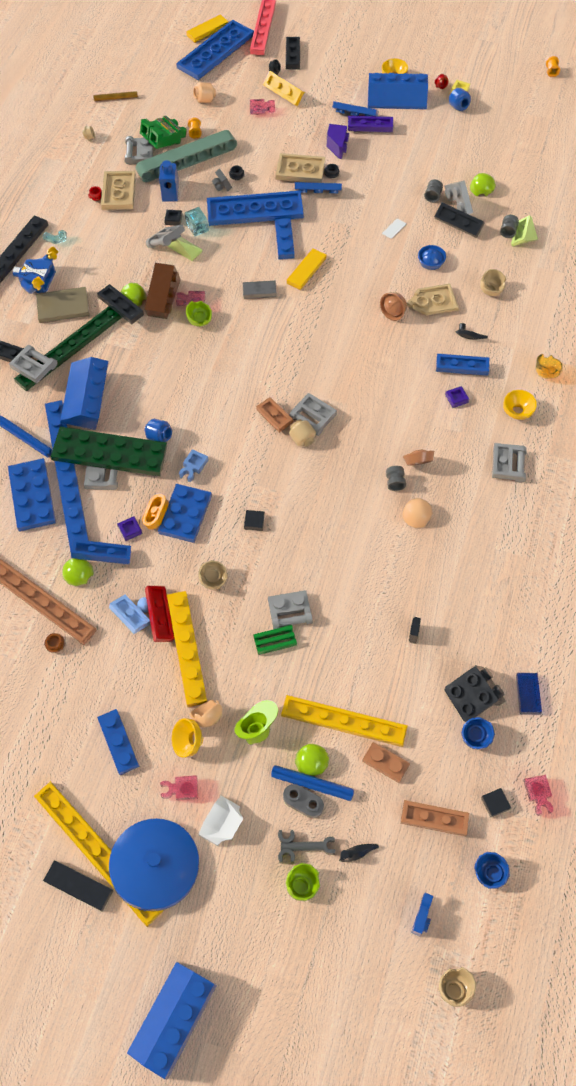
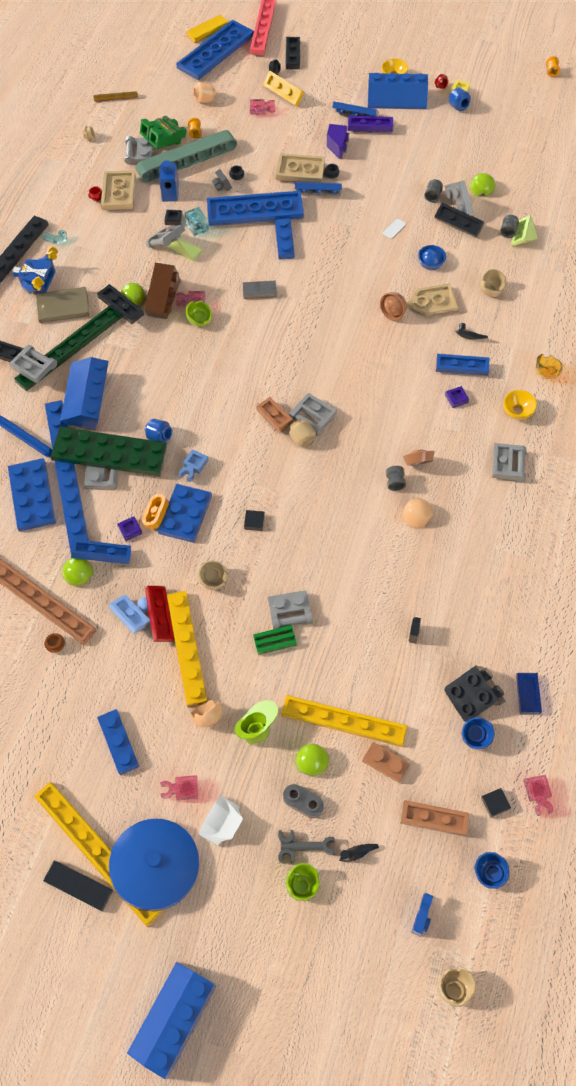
(183, 737): yellow piece -> none
(306, 269): yellow tile -> none
(312, 783): blue axle -> none

